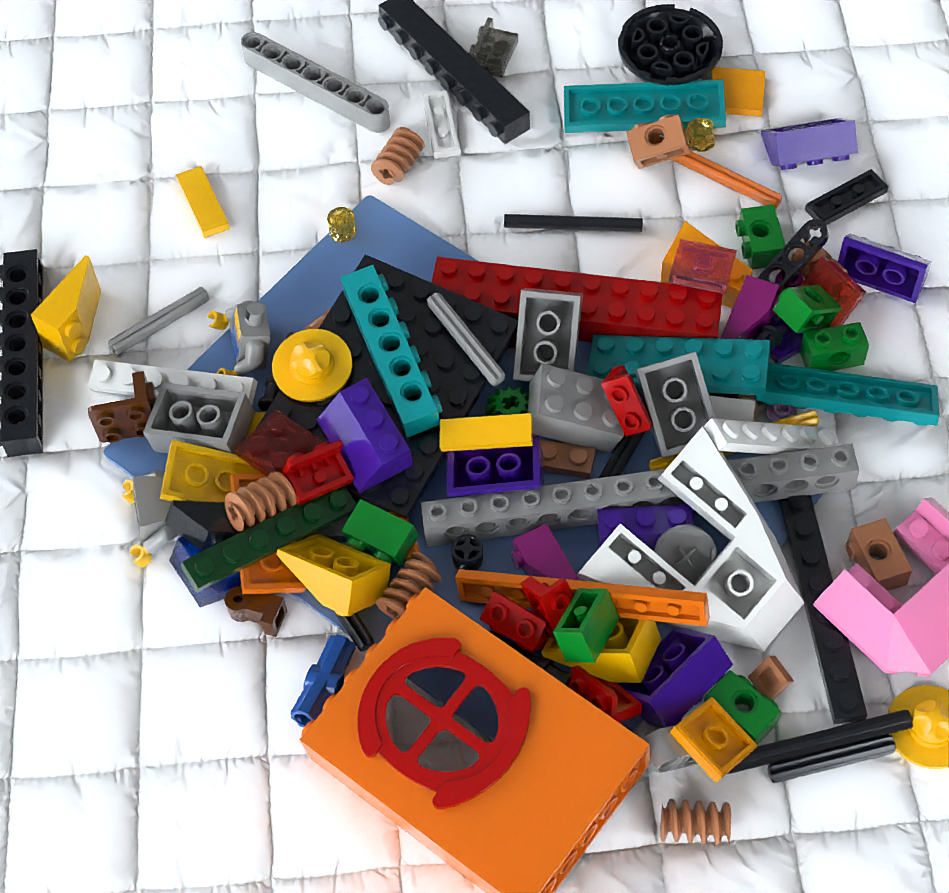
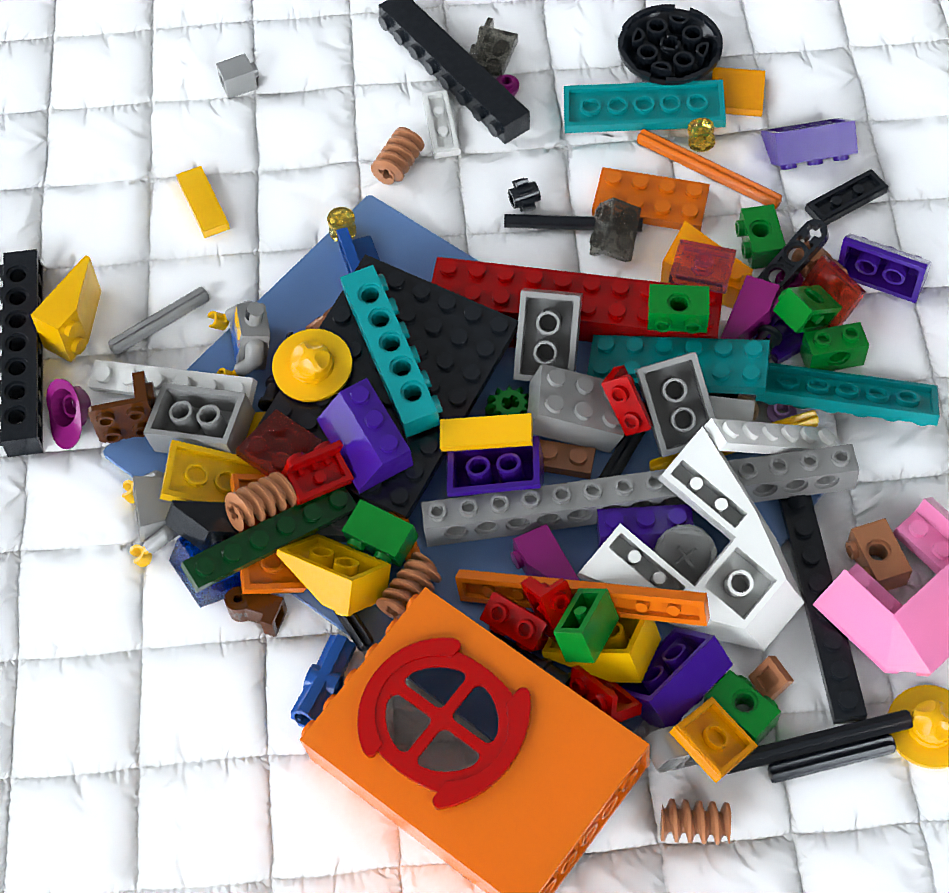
(67, 412): none -> magenta piece
(237, 75): none -> light grey brick
(316, 82): light grey beam -> none
(354, 250): none -> blue panel
(462, 548): black wheel -> none
(466, 339): light grey axle -> none
(510, 82): none -> magenta plate
(524, 194): none -> black gear
(615, 229): none -> clear smoke bracket
(662, 199): none -> orange plate
(672, 146): nougat brick -> none
(690, 302): none -> green brick

